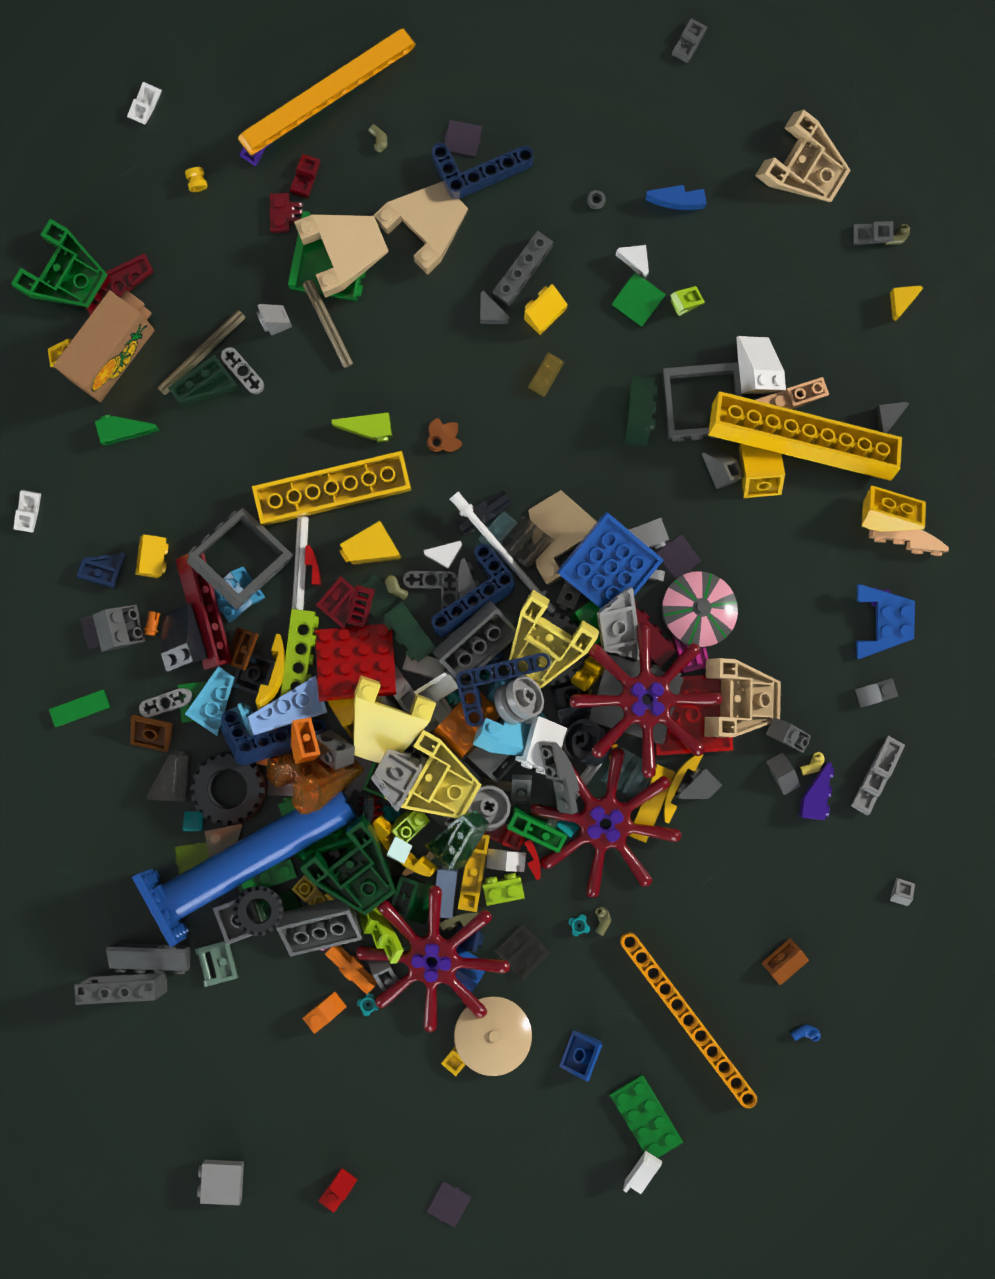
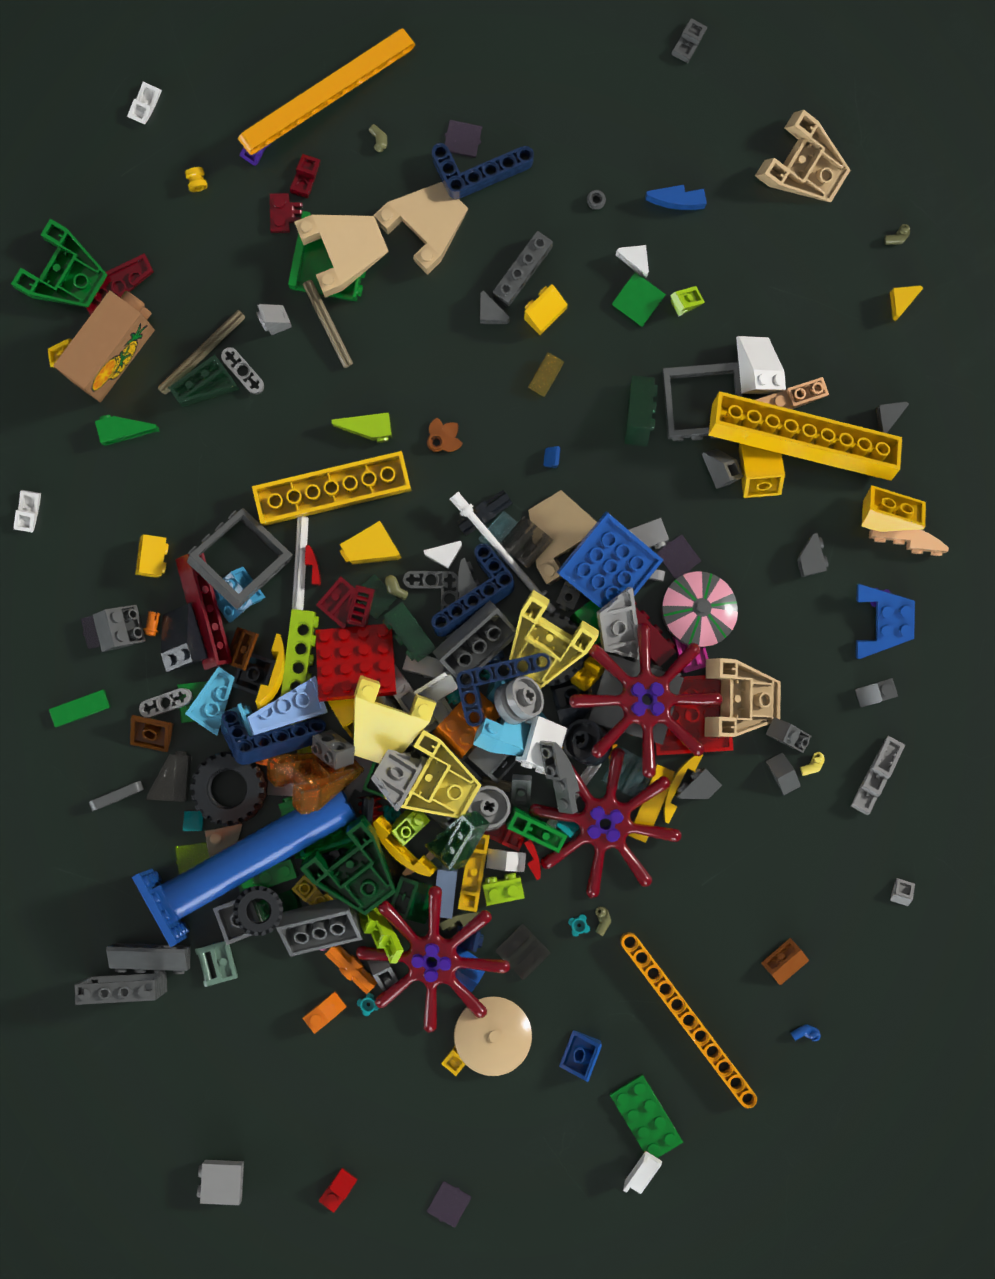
(102, 569): dark blue wing -> none
(116, 796): none -> dark grey beam
(304, 741): orange slope -> none
(399, 850): light aqua slope -> none
(551, 457): none -> blue slope
(811, 557): none -> dark grey slope
(815, 798): dark purple slope -> none
(873, 233): dark grey slope -> none

